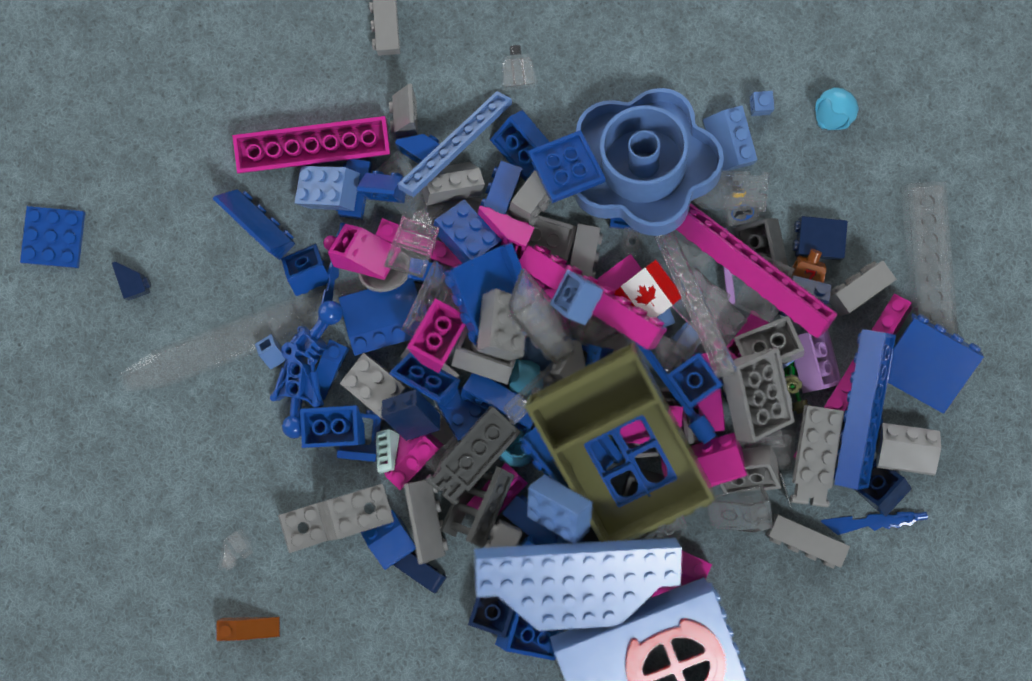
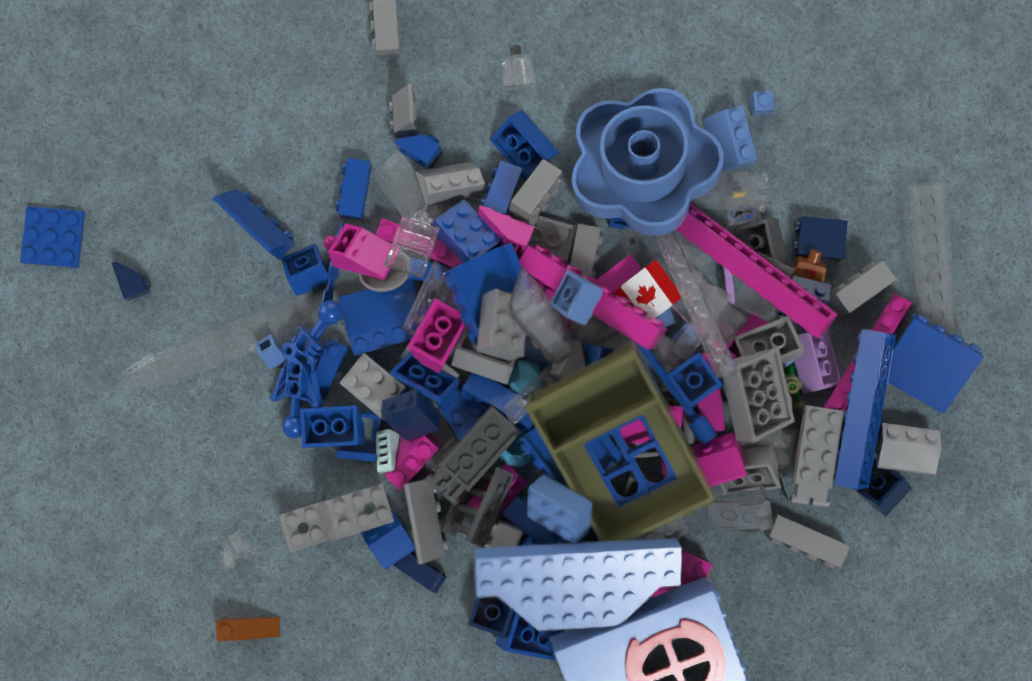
(311, 144): dark pink slope -> none
(327, 188): medium blue brick -> none
(381, 187): blue slope -> none
(454, 144): medium blue plate -> none
(566, 166): blue plate -> none
(836, 109): medium azure helmet -> none
(874, 521): blue sword -> none

